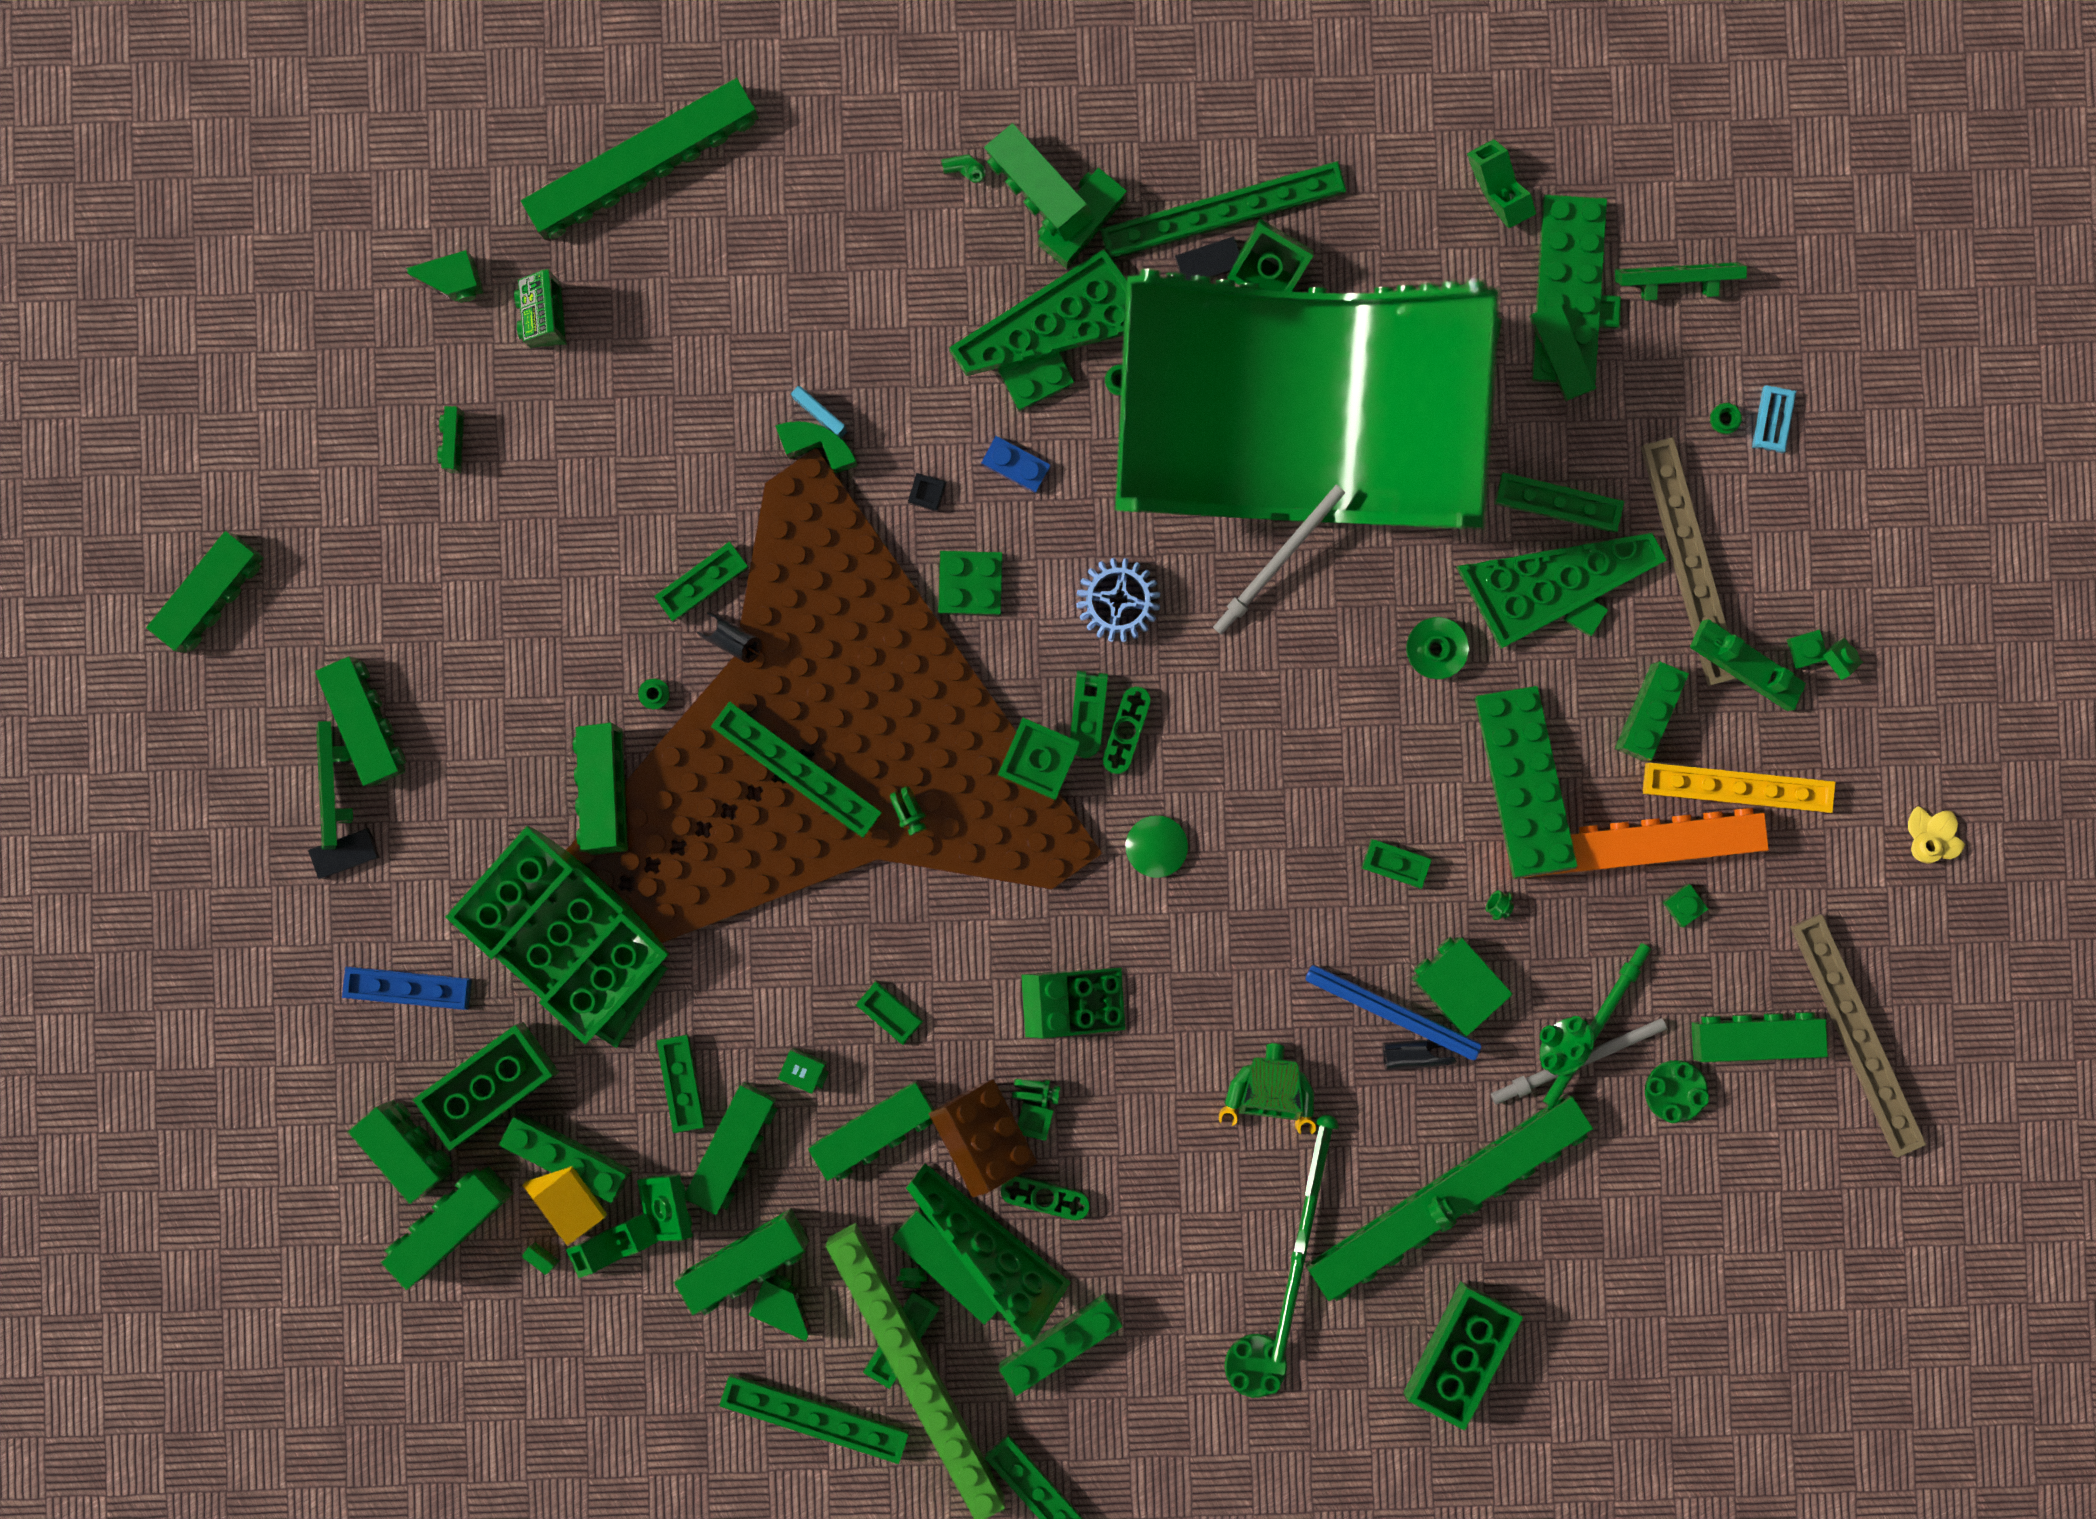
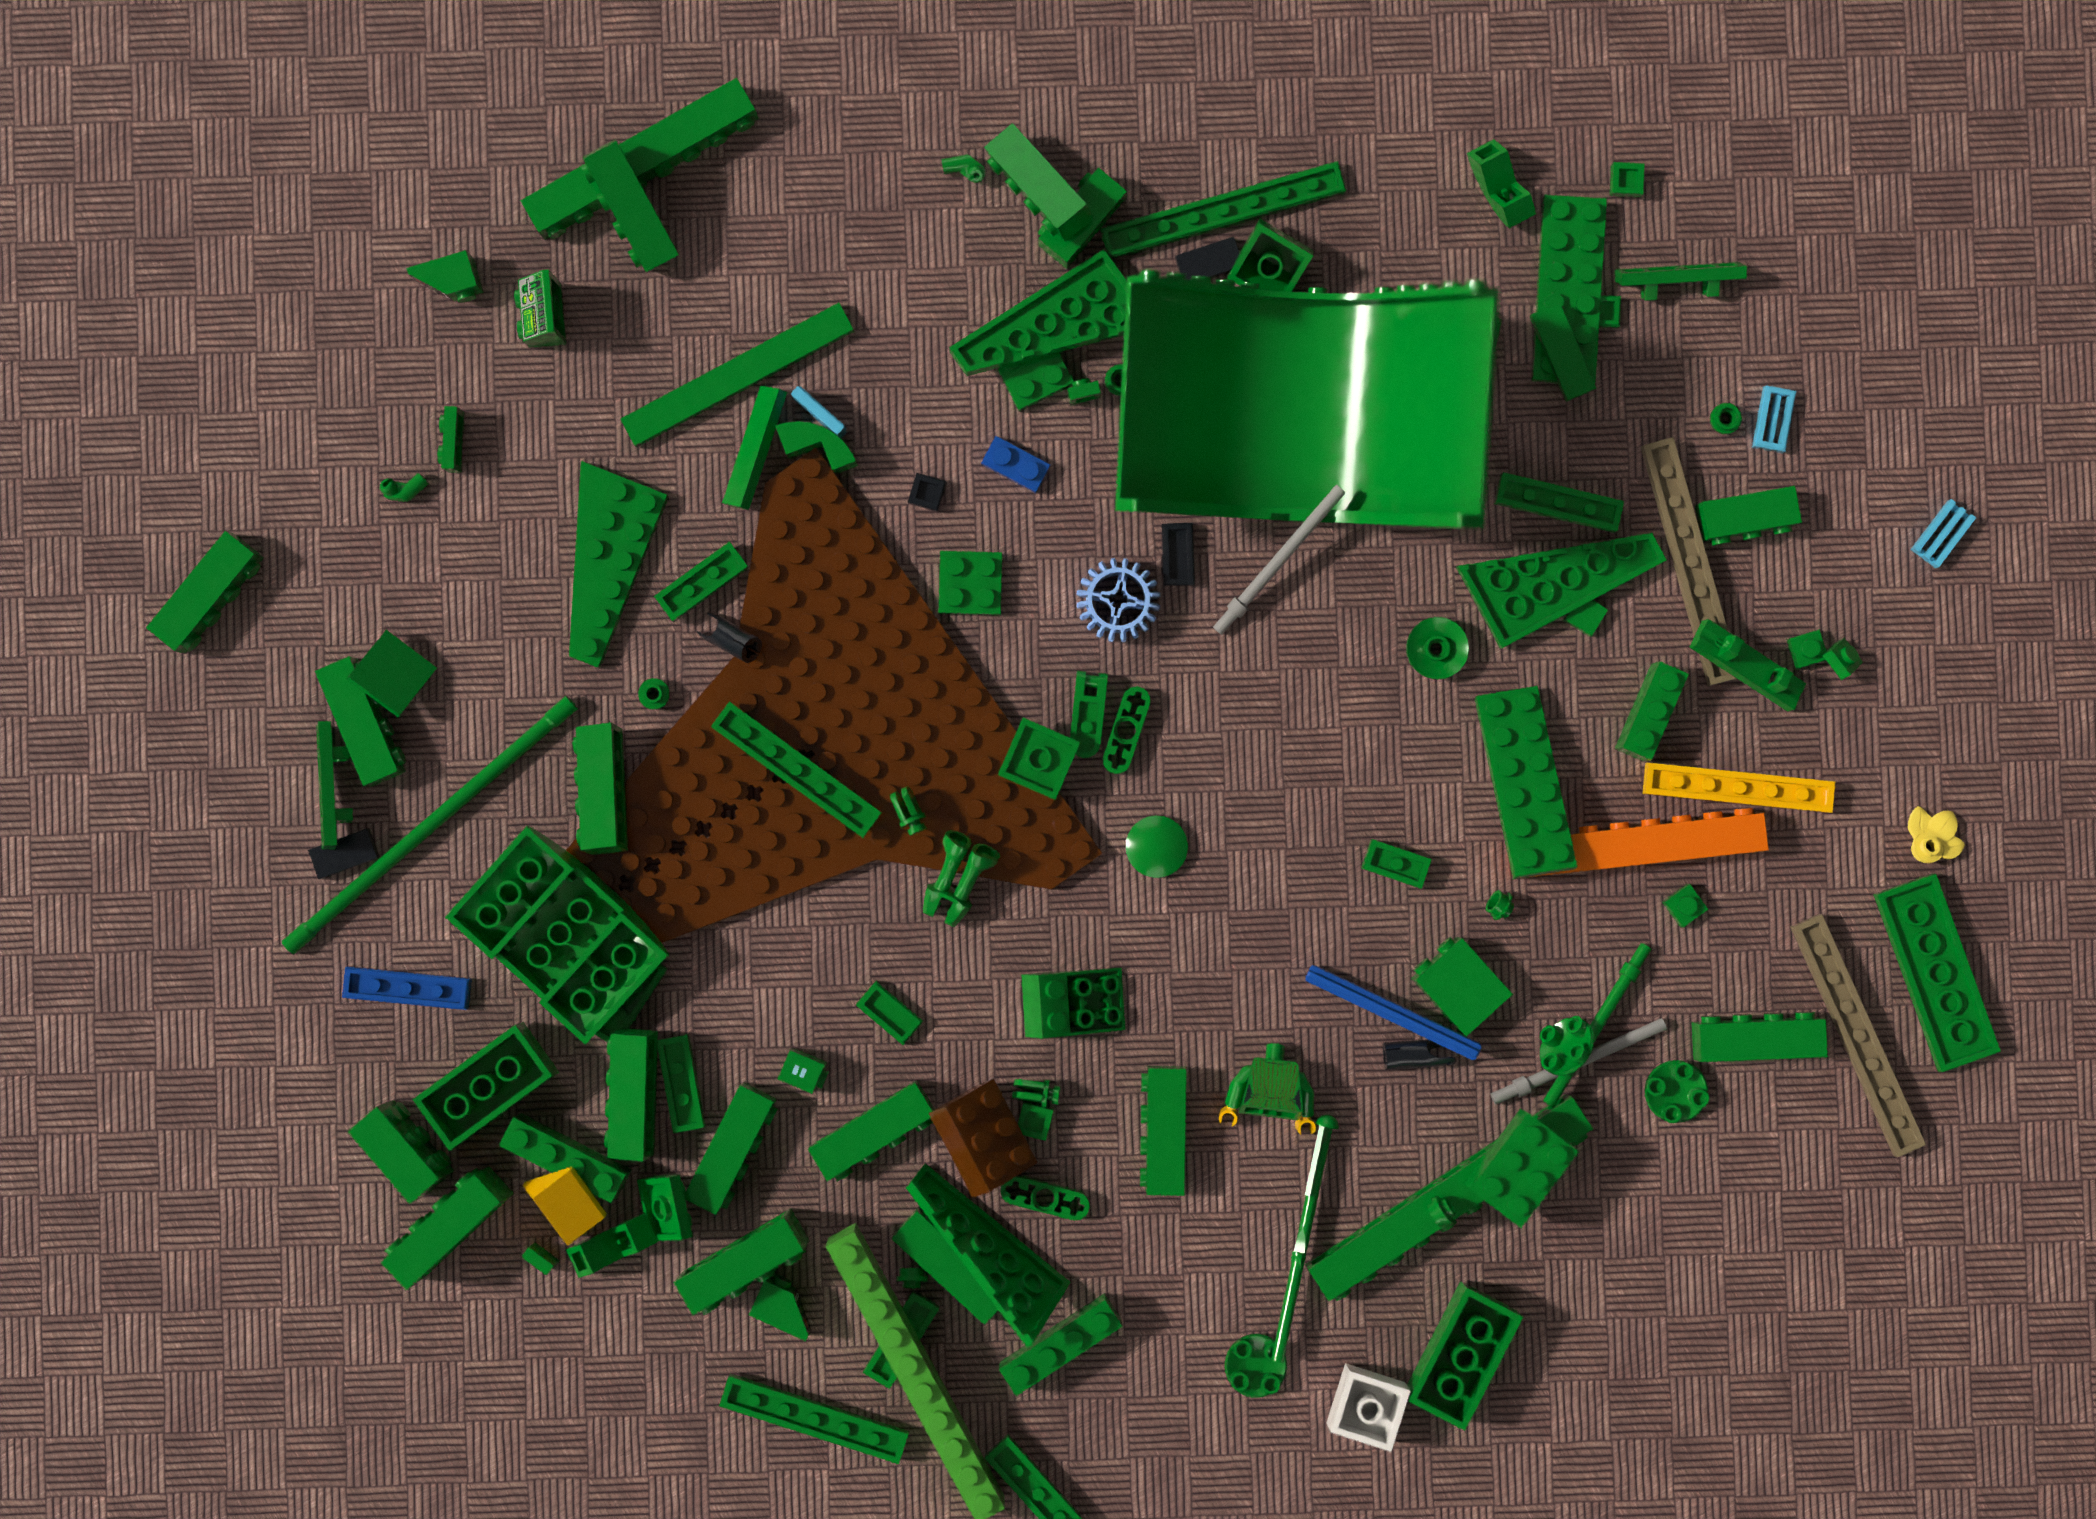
(307, 930): none -> green piece
(391, 673): none -> green tile
(403, 491): none -> green arm
(611, 542): none -> green wing
(630, 206): none -> green brick
(631, 1094): none -> green brick
(737, 375): none -> green tile
(754, 447): none -> green tile
(980, 859): none -> green piece
(1083, 391): none -> green plate
(1164, 1130): none -> green brick
(1178, 554): none -> black tile
(1368, 1407): none -> white brick
(1521, 1168): none -> green brick
(1627, 179): none -> green plate
(1748, 515): none -> green brick
(1937, 972): none -> green plate
(1959, 513): none -> medium azure tile

